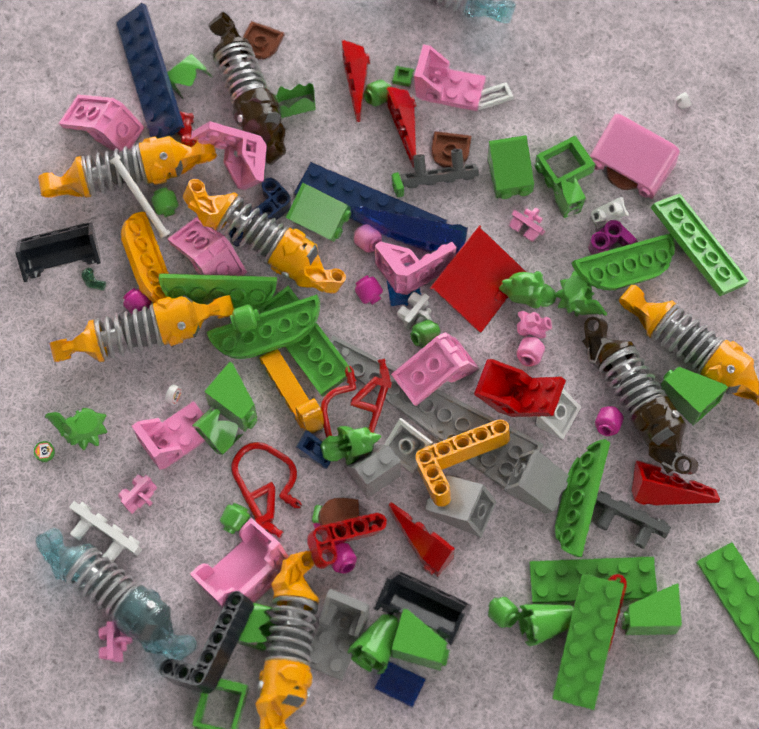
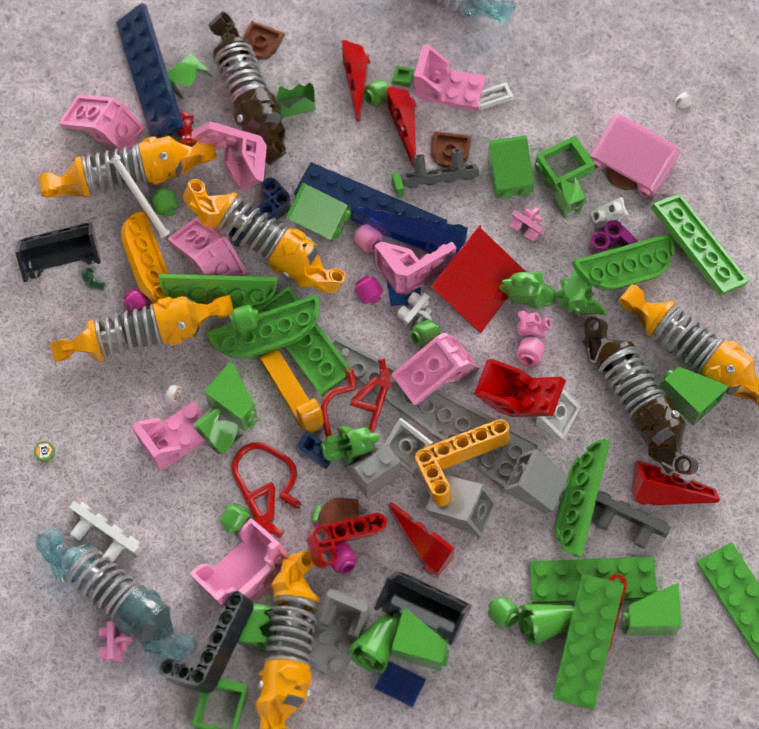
(80, 428): bright green head -> none
(139, 494): bright pink hips -> none
(609, 421): dark pink head -> none

